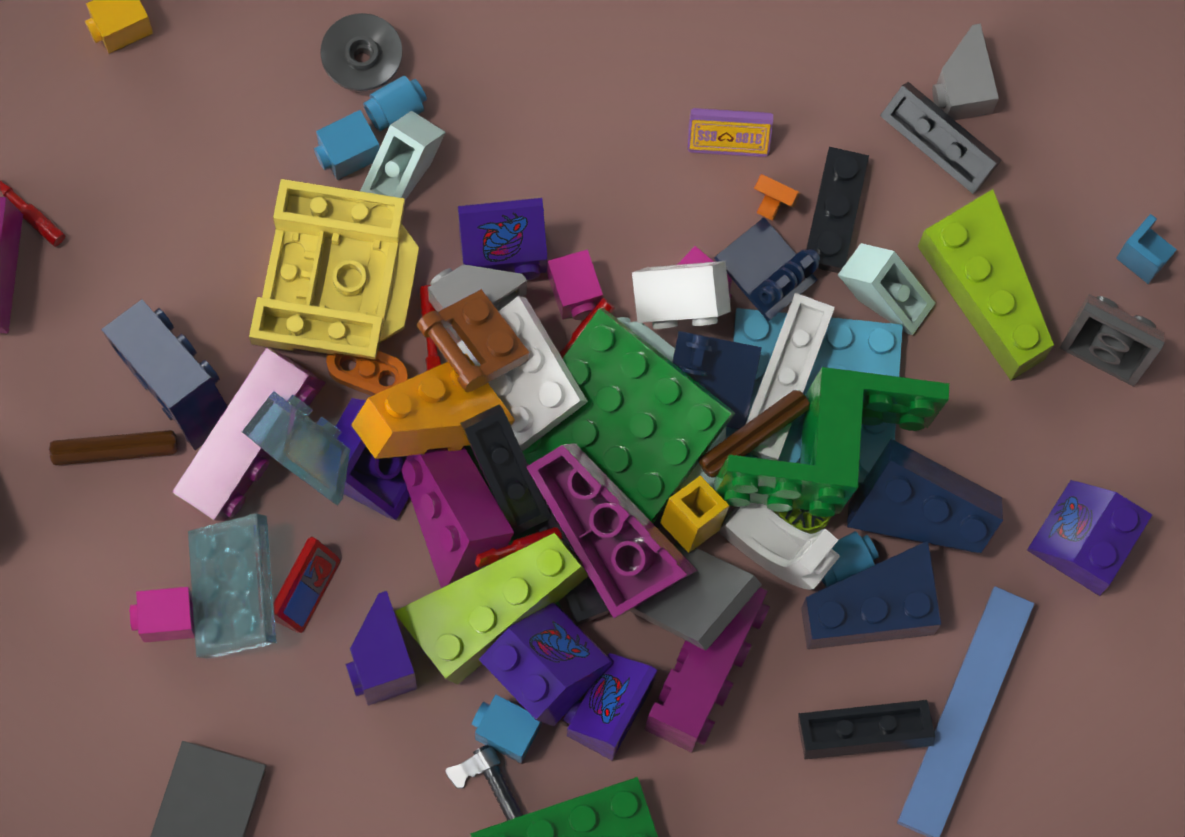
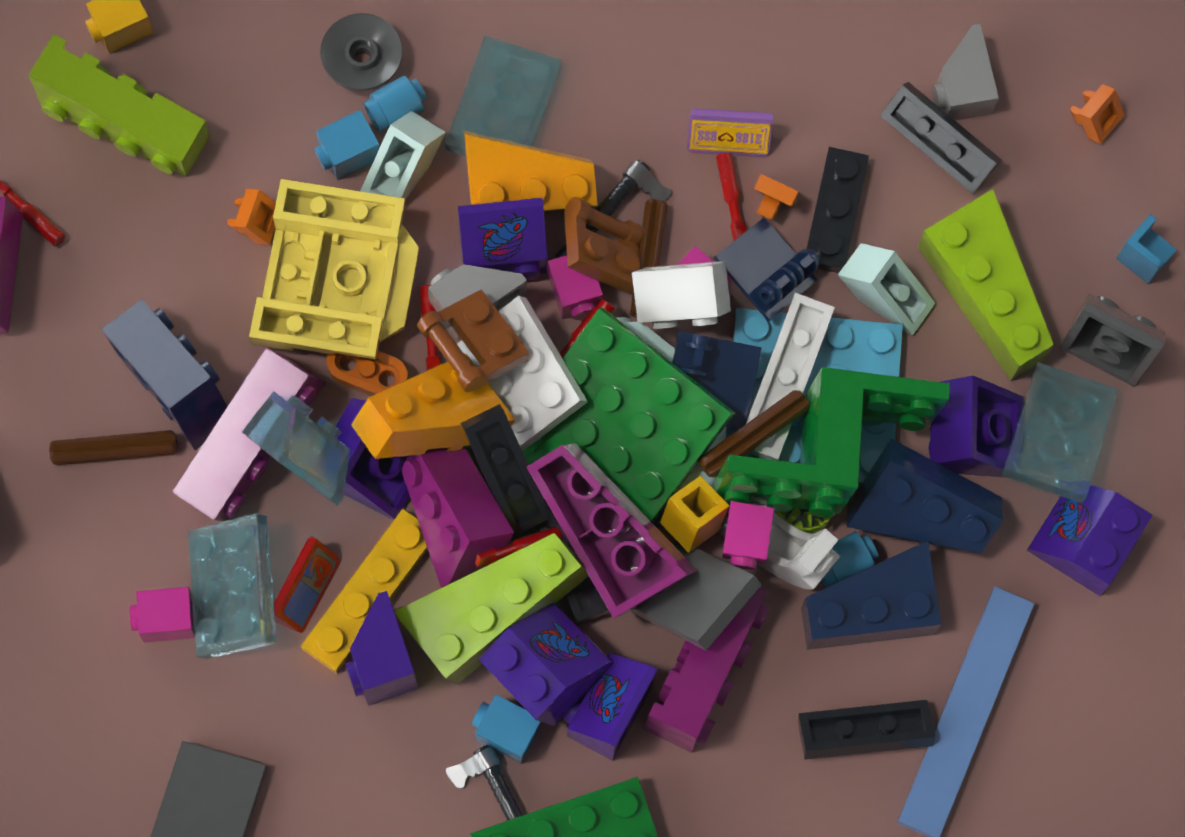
(117, 109): none -> lime wedge
(255, 216): none -> orange tile
(381, 571): none -> yellow plate
(504, 95): none -> clear light blue plate
(514, 171): none -> light orange wedge
(597, 255): none -> dark orange plate
(635, 176): none -> piece
(652, 238): none -> reddish brown axle
(730, 192): none -> red piece
(747, 535): none -> dark pink brick
(975, 427): none -> dark purple slope
(1060, 432): none -> clear light blue plate
(1099, 113): none -> orange tile

